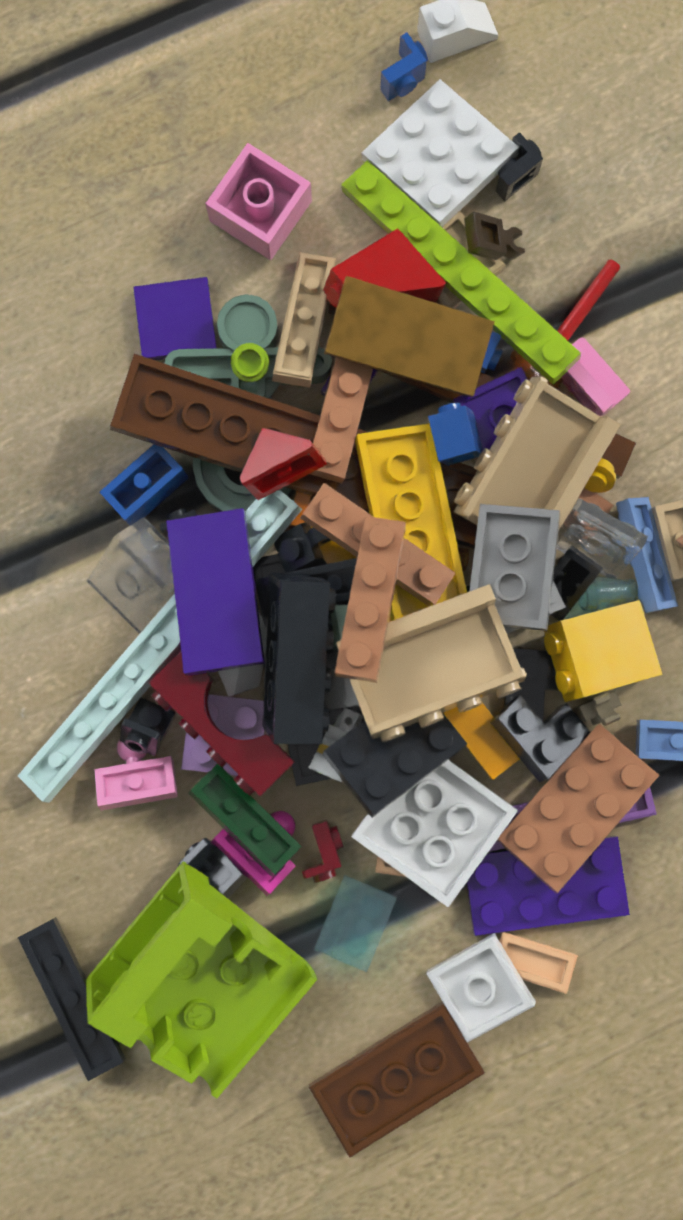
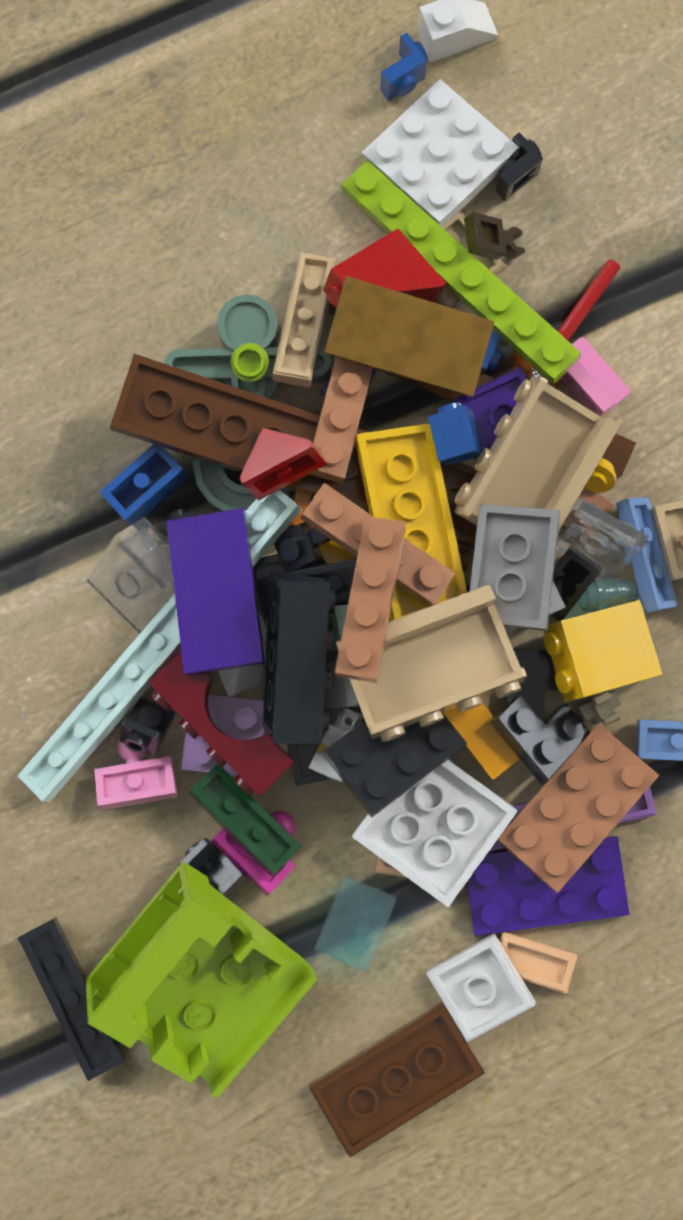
(174, 317): dark purple tile -> none
(259, 201): bright pink brick -> none
(328, 842): dark red bracket -> none

